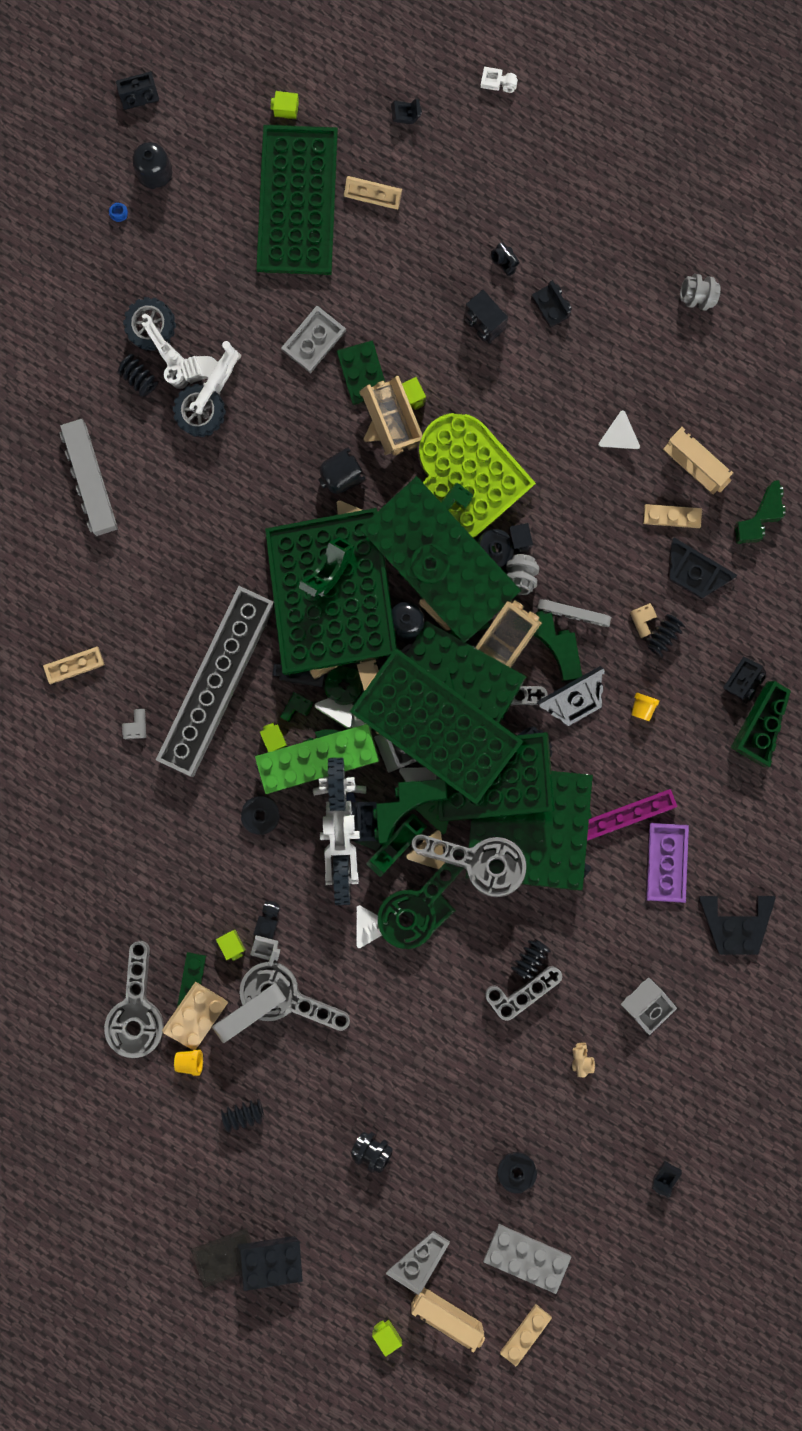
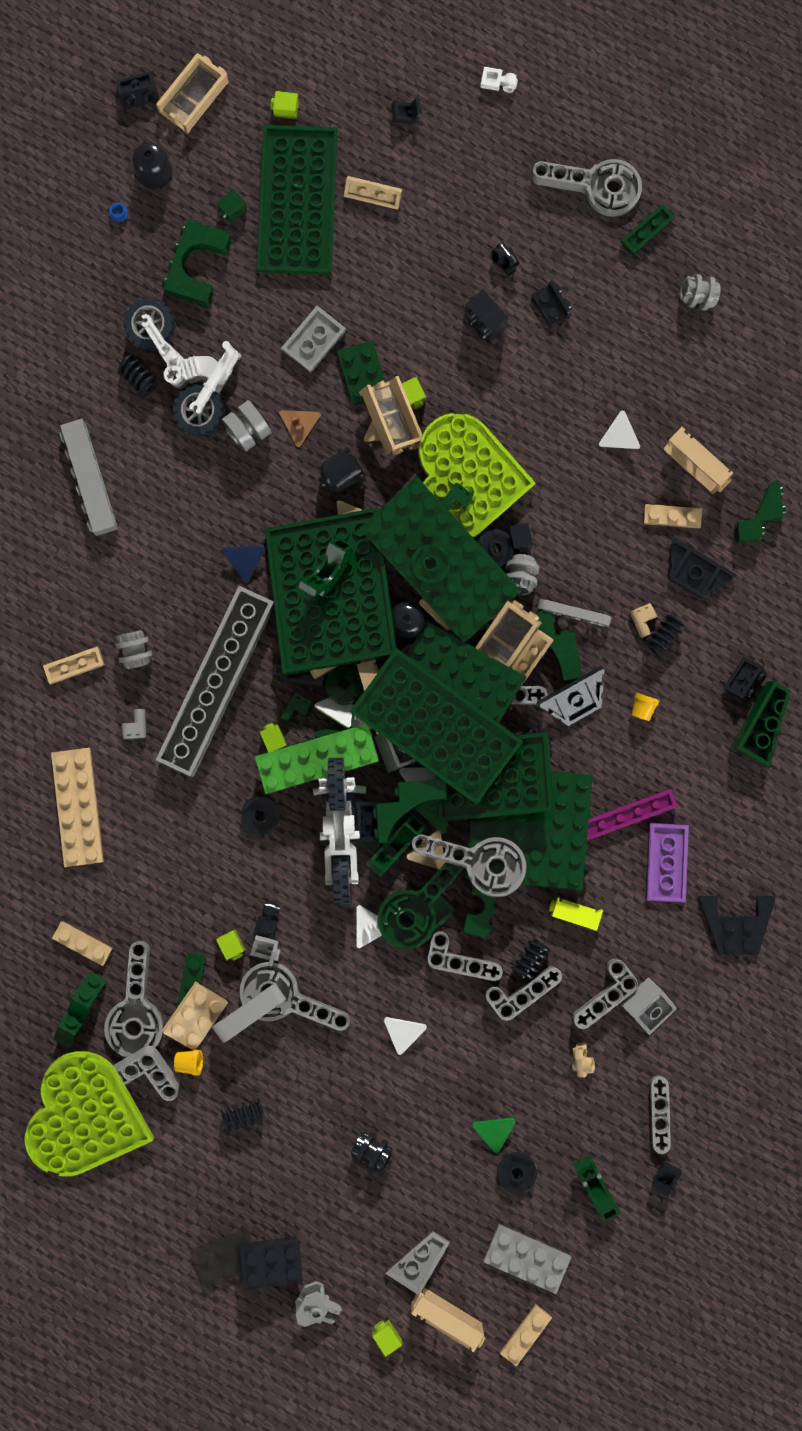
(77, 807): none -> tan plate
(78, 1009): none -> dark green arch
(82, 943): none -> tan plate
(84, 1116): none -> lime plate
(133, 649): none -> light grey piece
(149, 1068): none -> light grey beam
(192, 92): none -> door
(194, 238): none -> dark green arch
(231, 206): none -> dark green brick
(242, 429): none -> light grey wheel
(244, 559): none -> dark blue piece
(299, 424): none -> medium nougat piece
(315, 1306): none -> light grey hinge
(403, 1032): none -> white piece
(465, 961): none -> light grey beam
(480, 923): none -> dark green arch
(494, 1131): none -> green piece
(532, 653): none -> tan plate
(575, 913): none -> neon yellow window
(594, 185): none -> light grey beam
(596, 1188): none -> dark green arch
(602, 997): none -> light grey beam
(647, 229): none -> dark green plate
(660, 1114): none -> light grey beam

